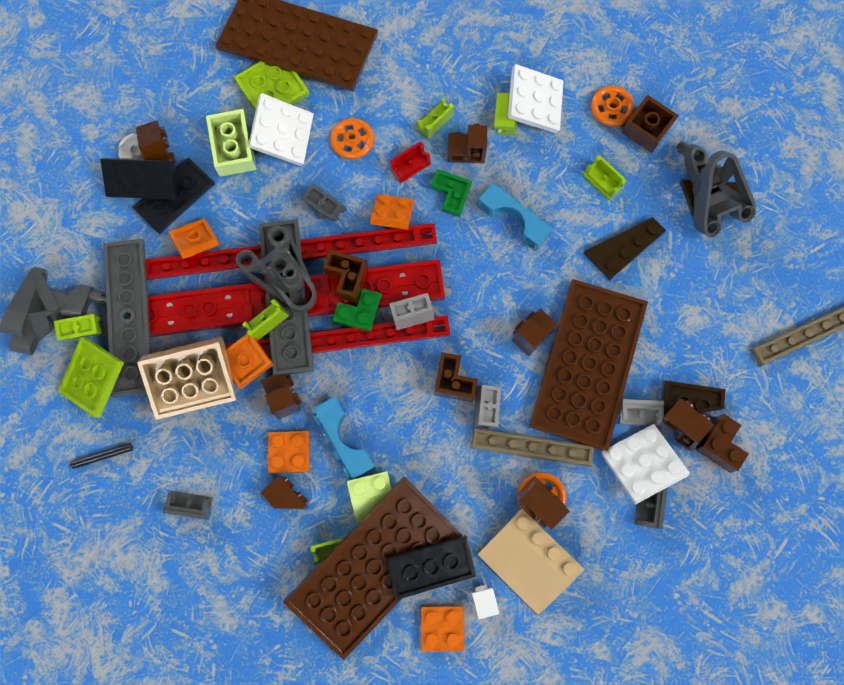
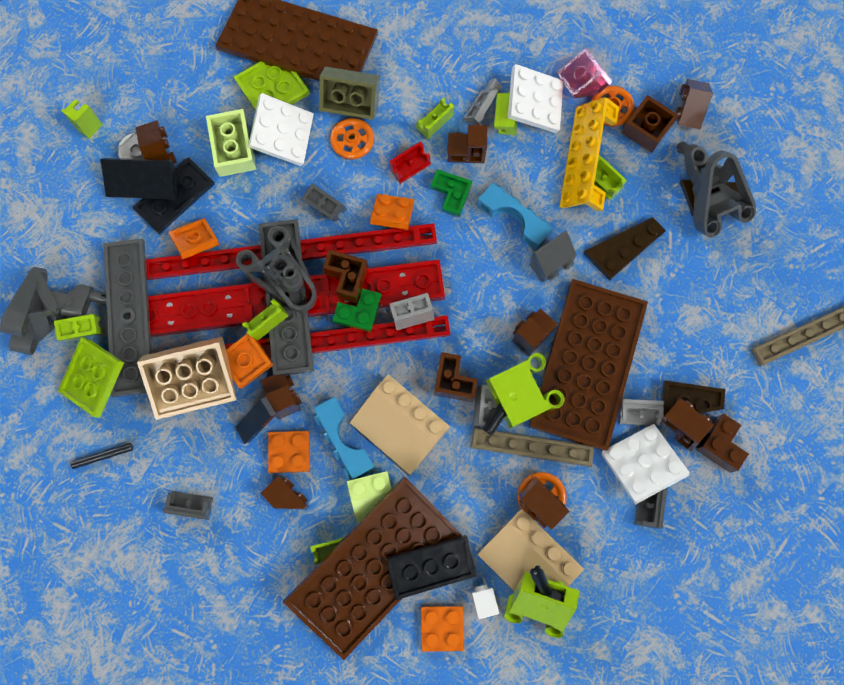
(83, 119): none -> lime hinge
(255, 420): none -> black tile
(349, 93): none -> olive brick
(399, 424): none -> tan slope
(482, 102): none -> light grey hinge
(519, 395): none -> lime piece
(543, 602): none -> lime piece
(553, 257): none -> dark grey slope
(584, 76): none -> clear pink slope
(584, 153): none -> yellow bracket
(695, 102): none -> brick

